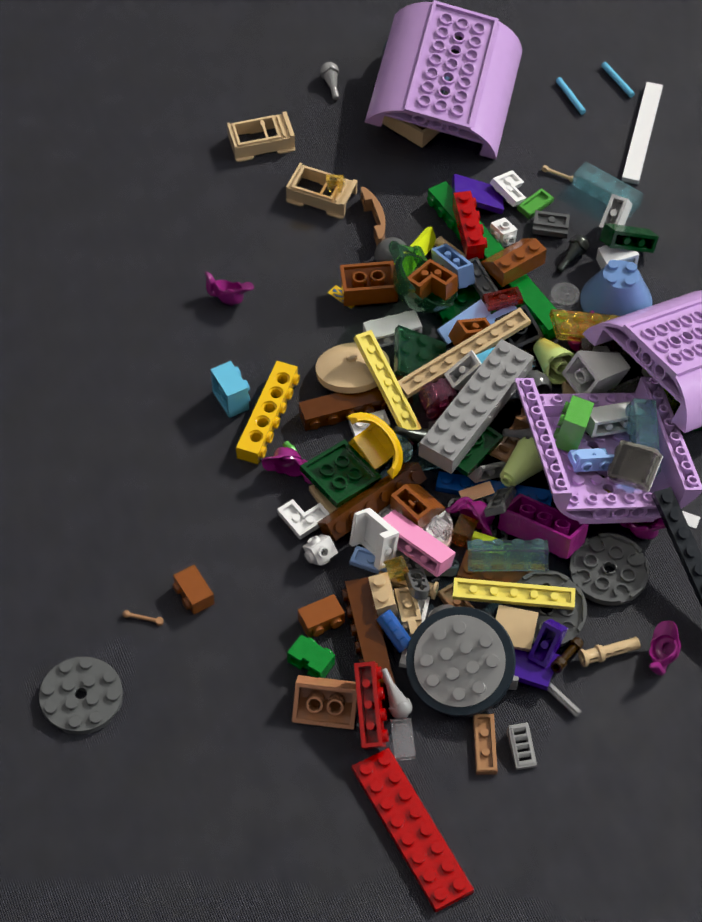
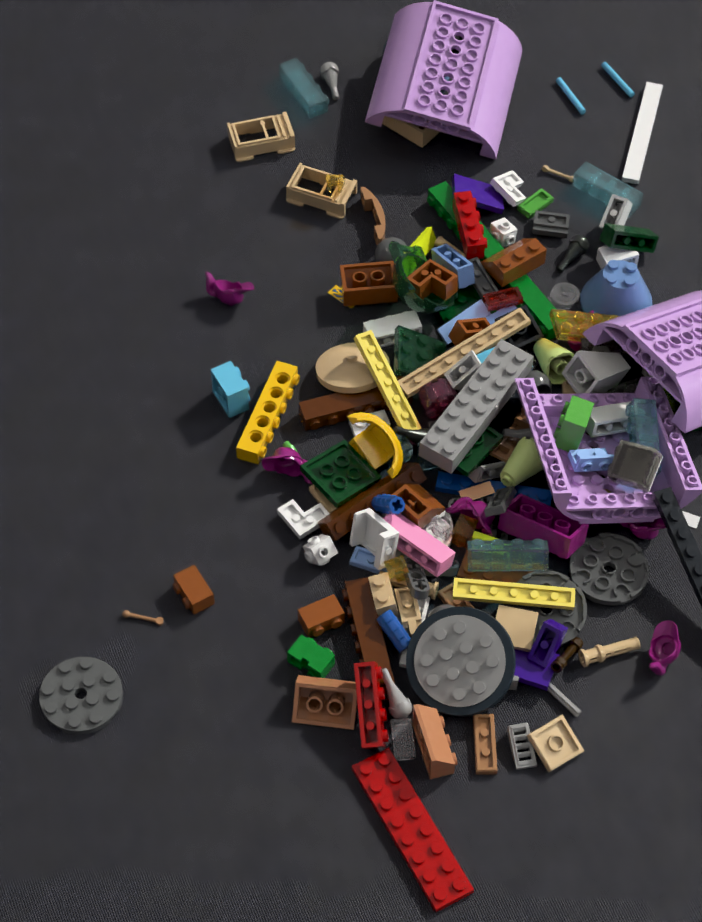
(303, 87): none -> clear light blue brick
(388, 504): none -> blue axle
(433, 741): none -> nougat slope
(555, 743): none -> tan tile

